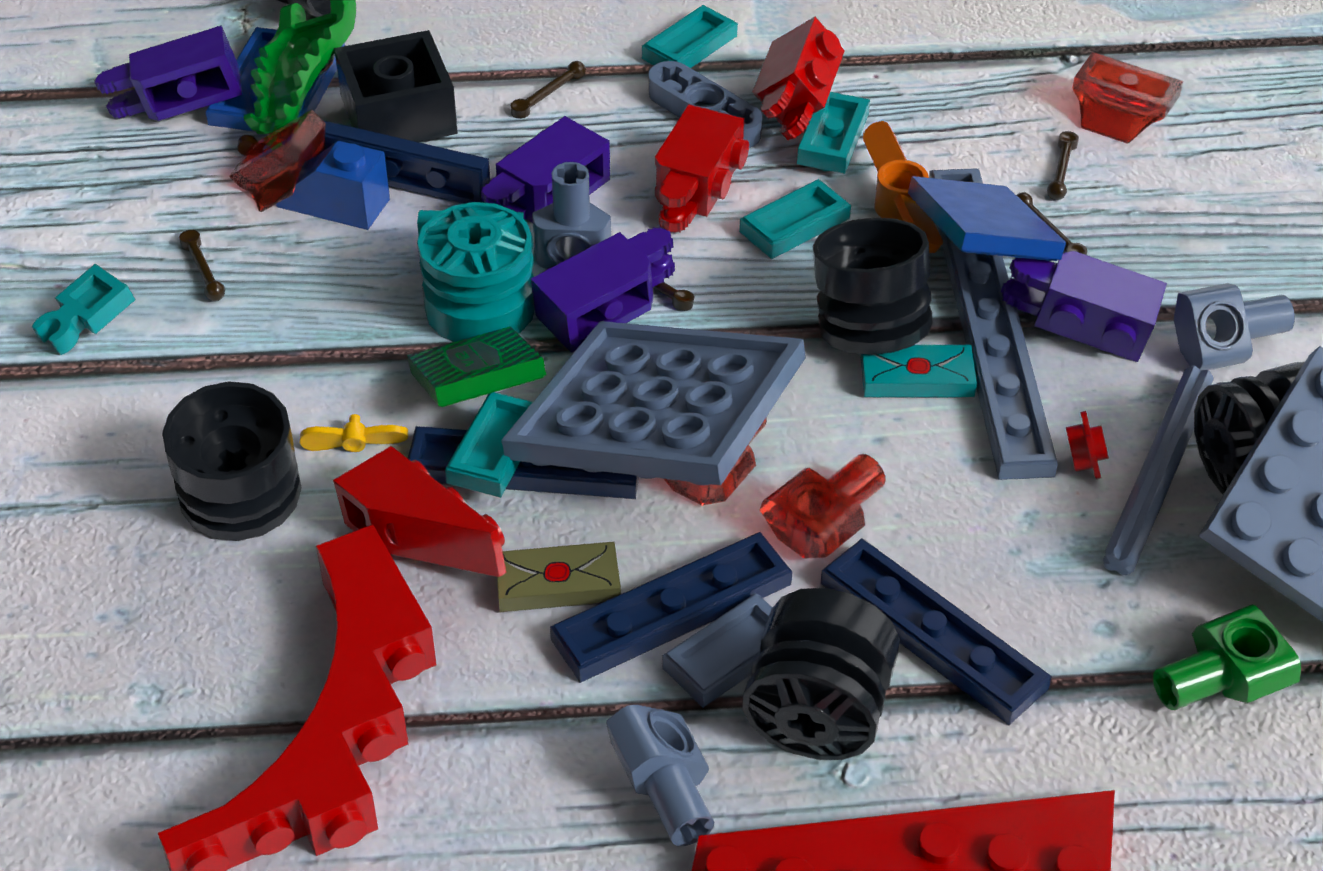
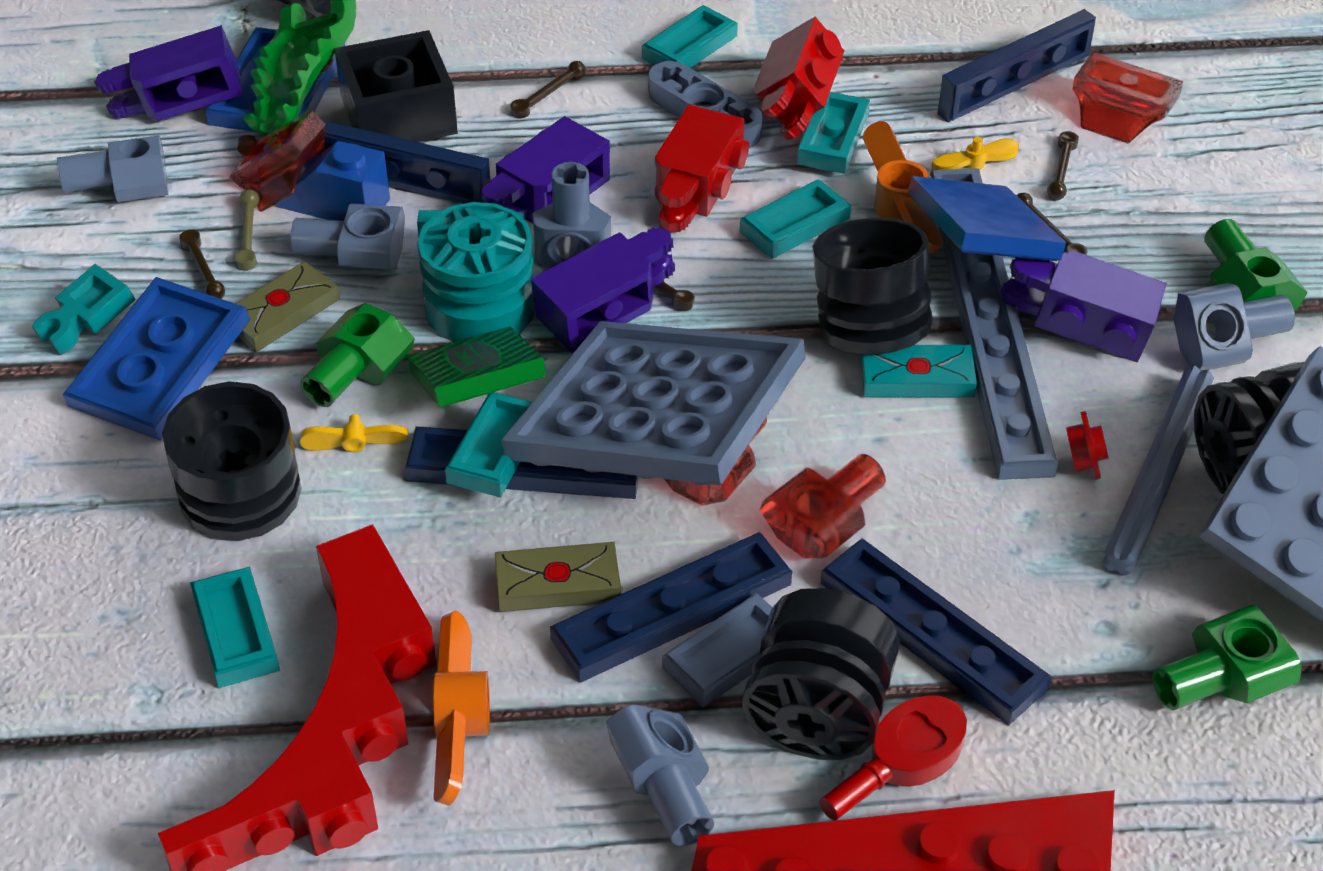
(131, 166): none -> sand blue piece
(156, 356): none -> blue tile
(234, 627): none -> teal tile
(246, 258): none -> olive hinge
(286, 304): none -> olive tile
(359, 345): none -> green piece
(366, 238): none -> sand blue piece
(419, 515): red slope -> none
(460, 705): none -> orange piece
(910, 748): none -> red piece
(977, 154): none -> yellow piece
(1015, 65): none -> dark blue tile
(1252, 269): none -> green piece

